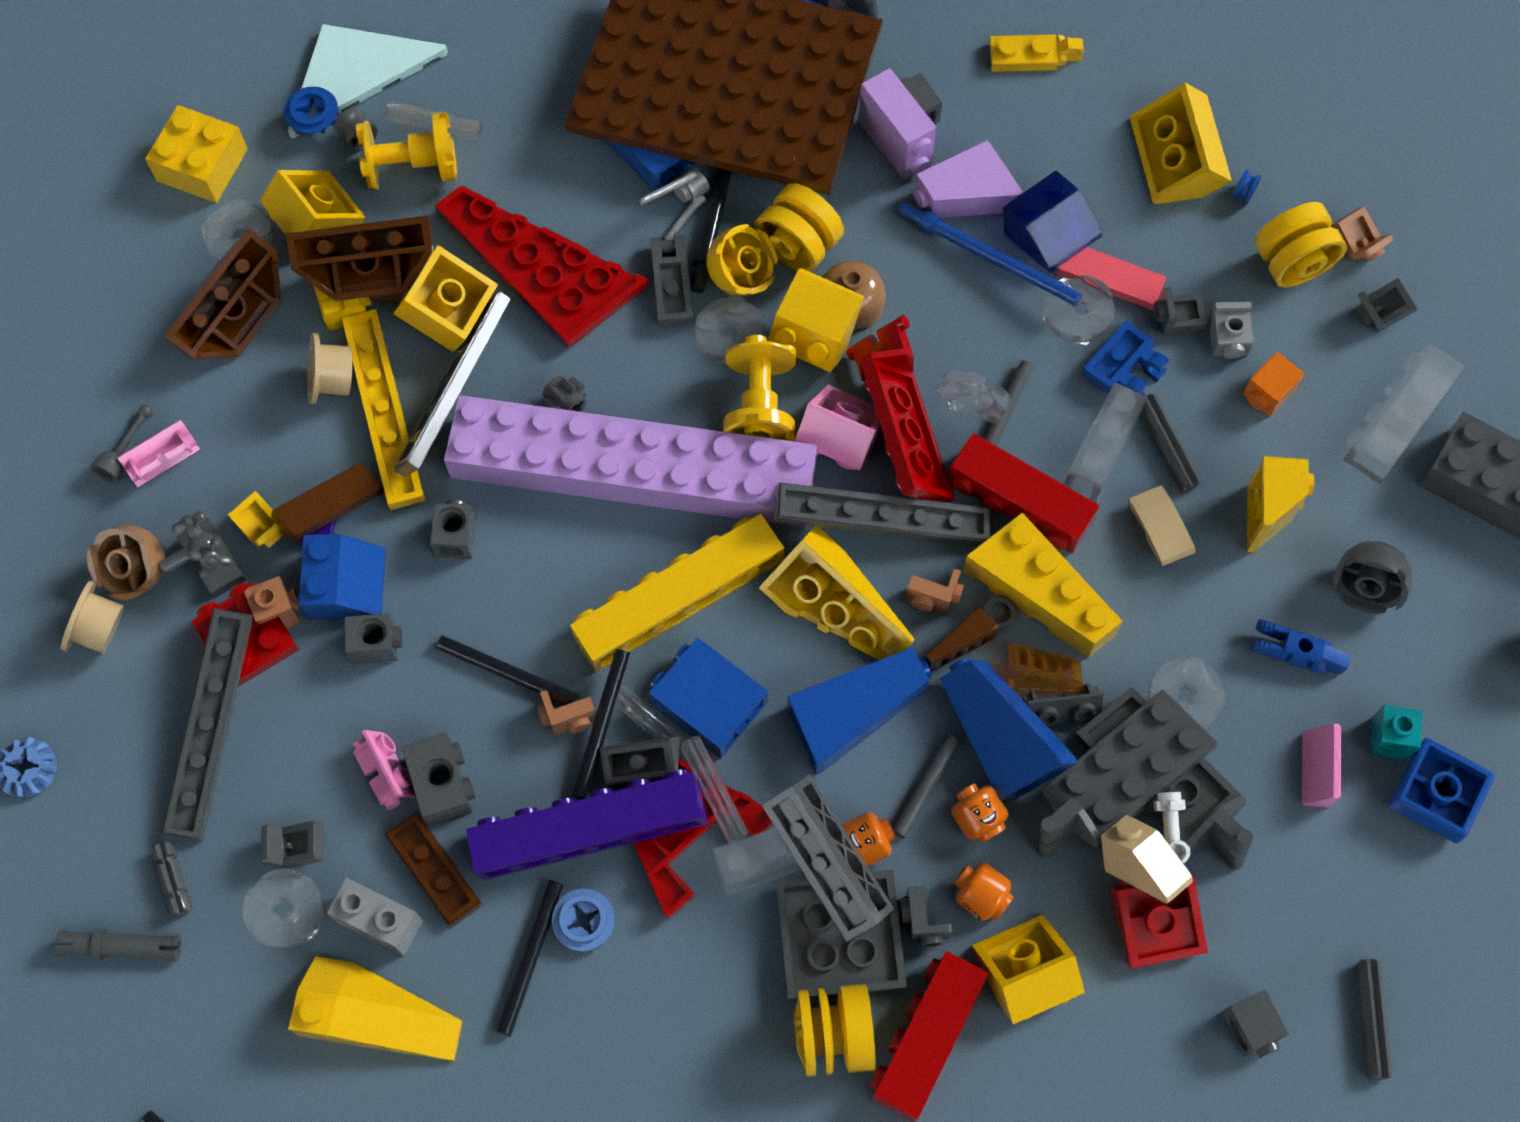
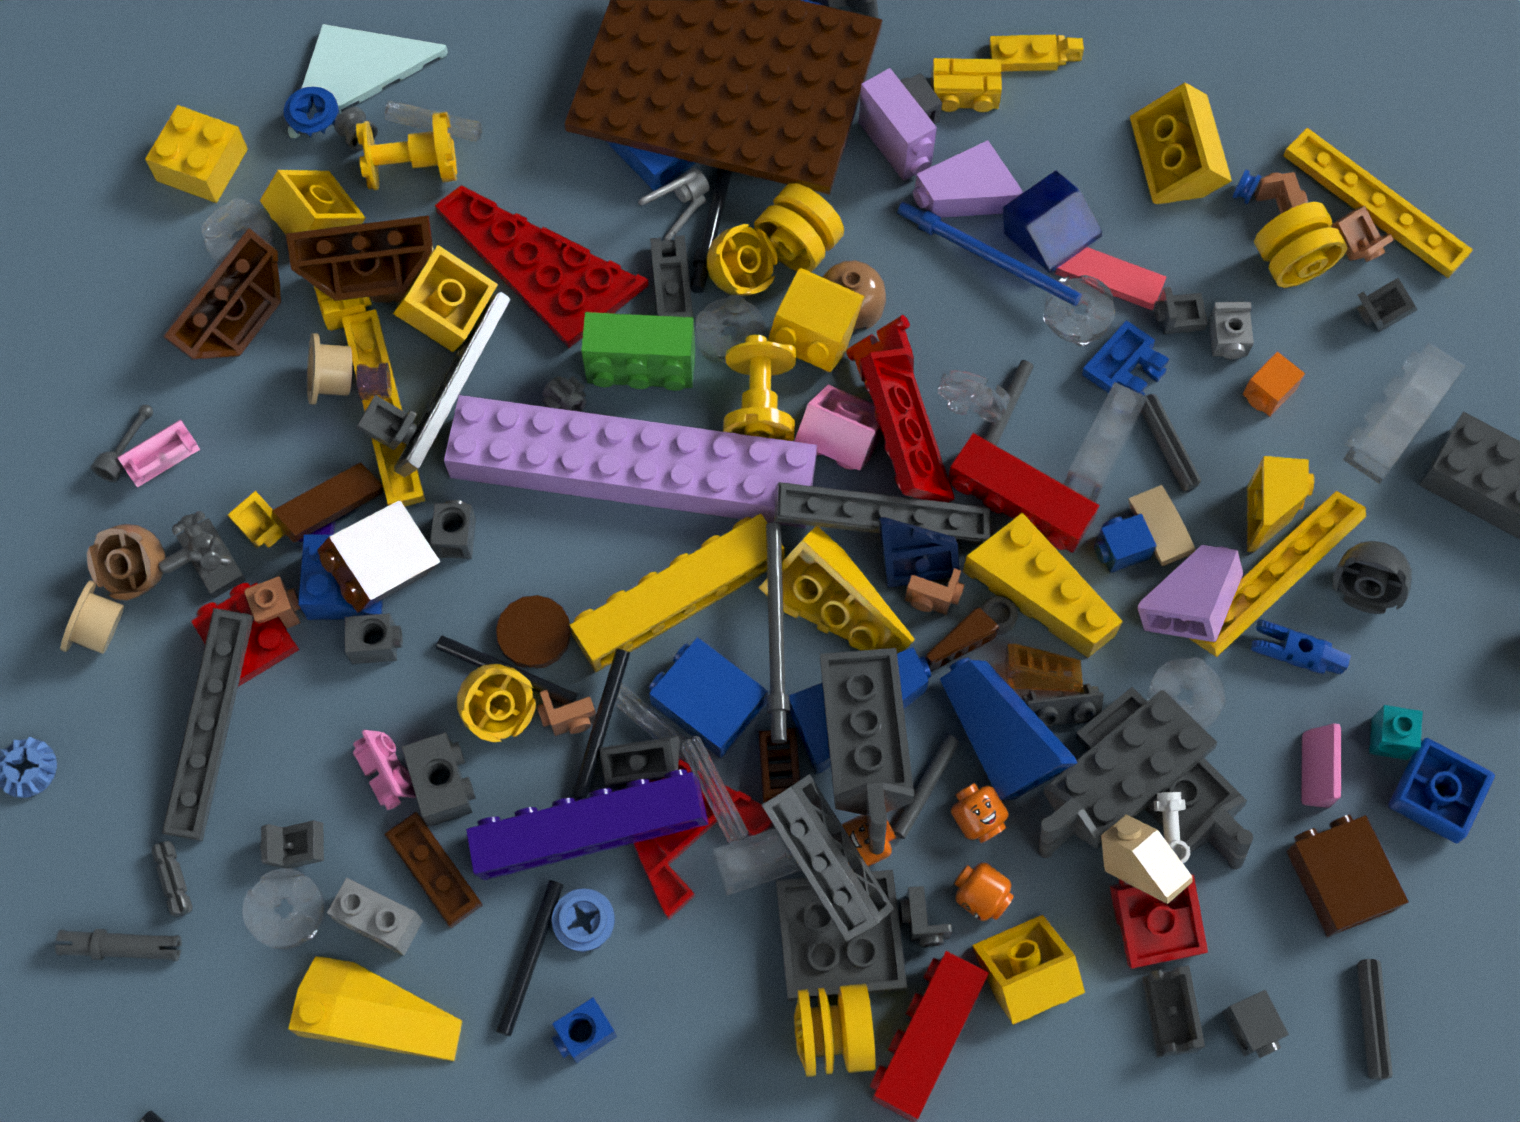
(374, 381): none -> wheel
(377, 556): none -> brick
(387, 423): none -> dark grey bracket
(496, 702): none -> yellow cylinder
(533, 632): none -> reddish brown tile
(585, 1013): none -> blue brick
(639, 350): none -> bright green brick
(774, 787): none -> reddish brown slope
(777, 701): none -> dark grey bar
(867, 736): none -> dark grey hinge
(915, 552): none -> dark blue wing
(967, 83): none -> yellow brick
(1124, 542): none -> blue brick
(1173, 1012): none -> dark grey hinge
(1194, 596): none -> lavender slope
(1282, 188): none -> nougat bracket
(1286, 565): none -> yellow plate
(1346, 874): none -> reddish brown brick
(1384, 206): none -> yellow plate

